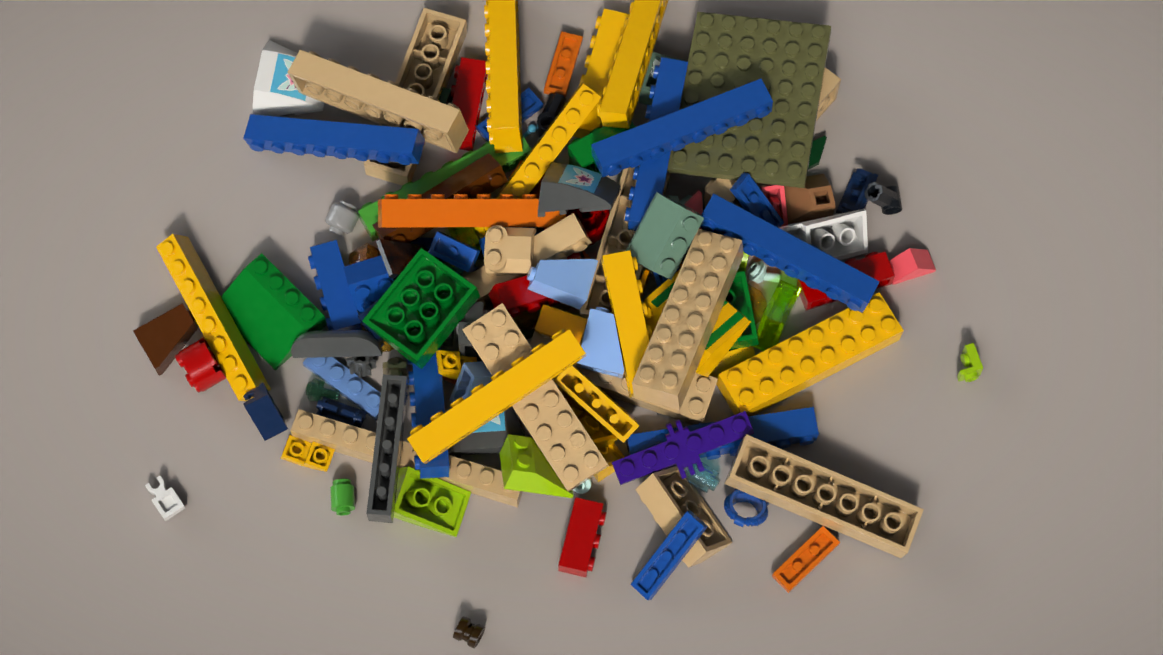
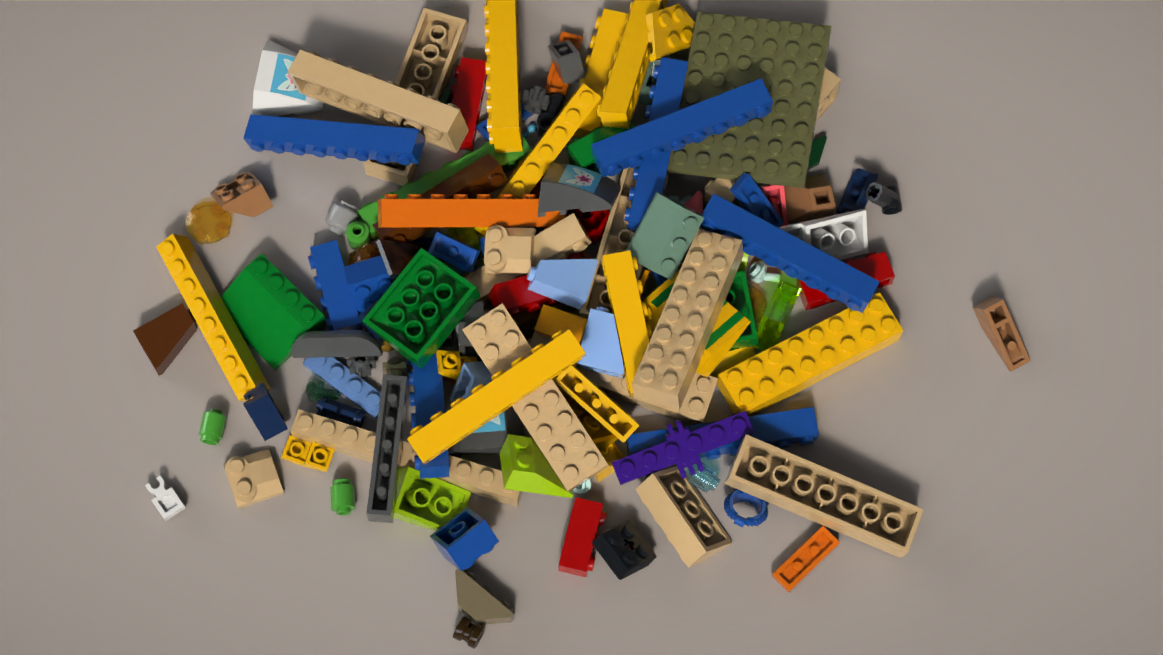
(200, 365): red brick -> none
(208, 223): none -> clear yellow dish
(212, 427): none -> bright green brick
(243, 196): none -> medium nougat slope
(253, 478): none -> tan slope
(357, 234): none -> bright green brick
(464, 539): none -> blue brick
(478, 601): none -> dark tan slope
(535, 99): none -> dark grey gear
(567, 61): none -> dark grey slope
(624, 549): none -> black brick
(669, 31): none -> yellow wing
(669, 555): blue plate -> none
(911, 264): coral slope -> none
(973, 363): lime bracket -> none
(1001, 332): none -> medium nougat slope

